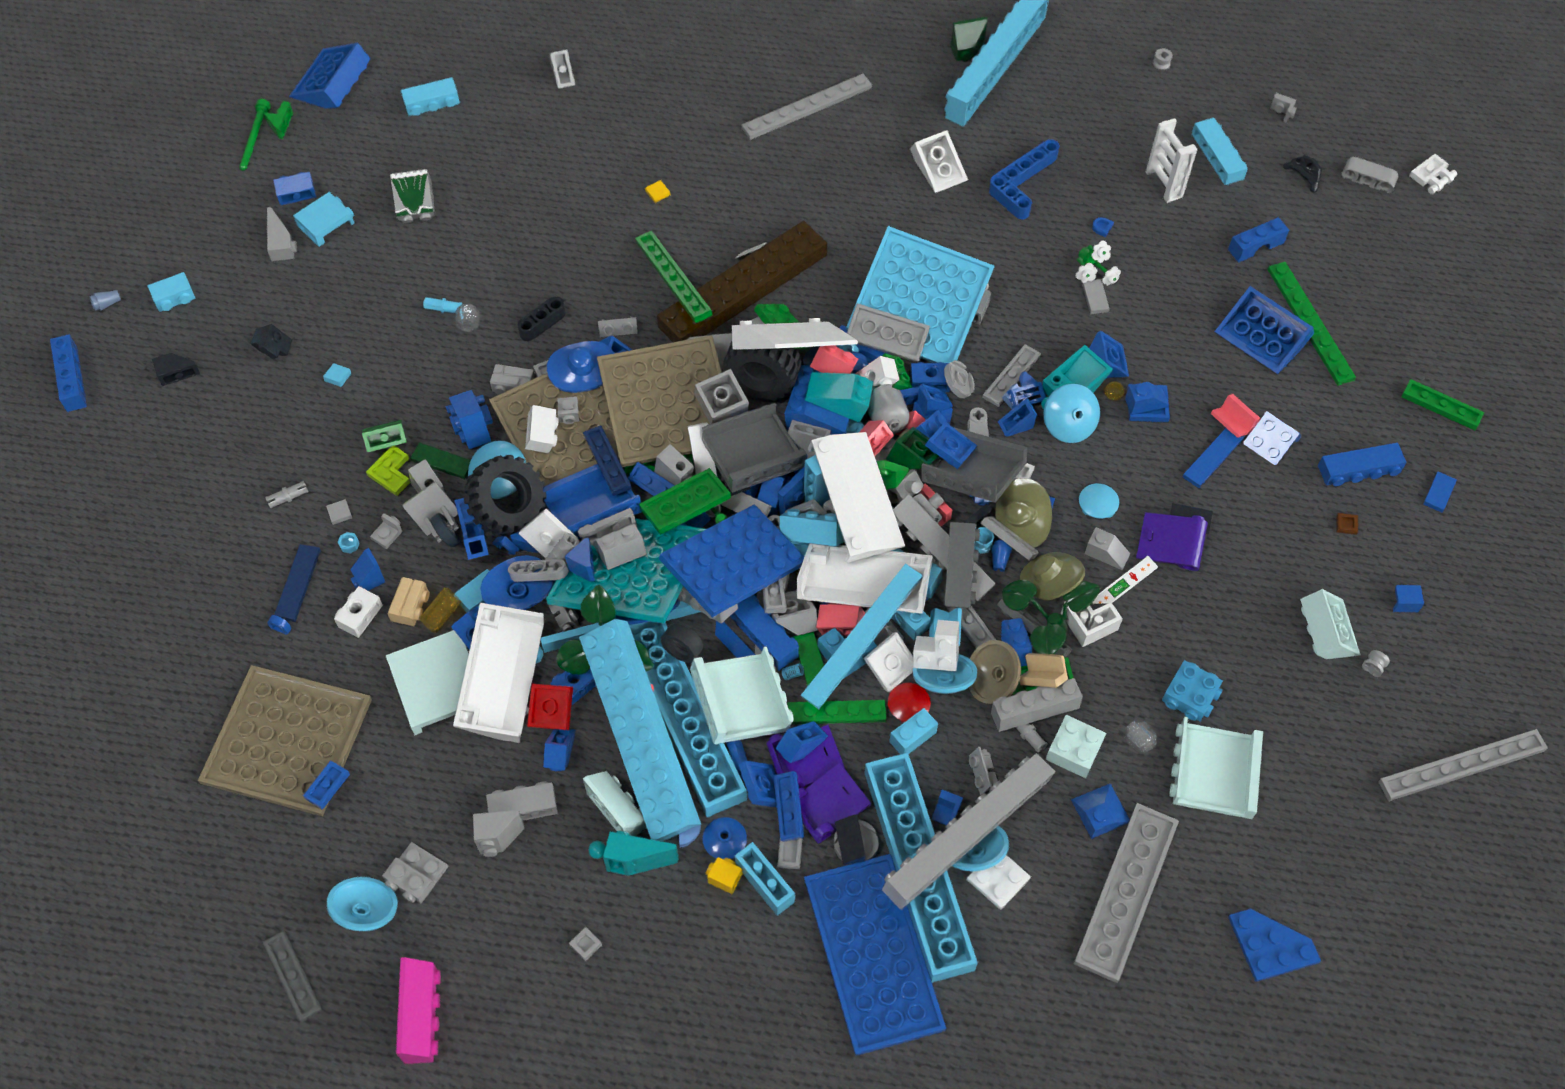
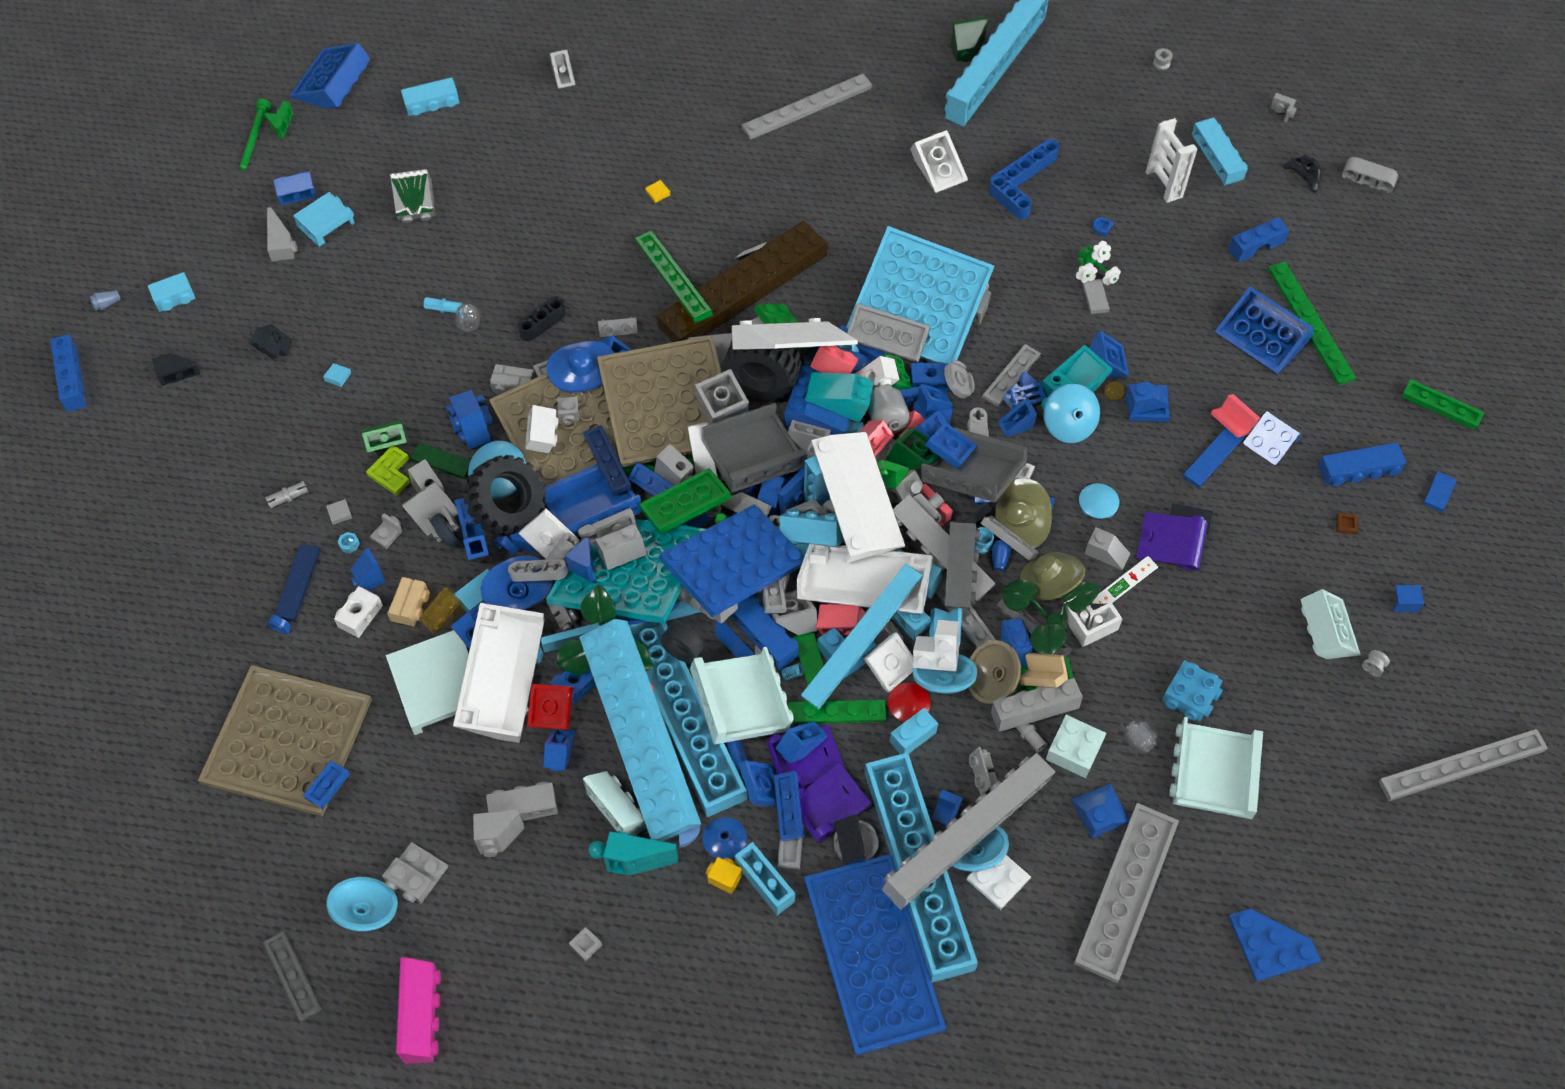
(1428, 172): white plate -> none

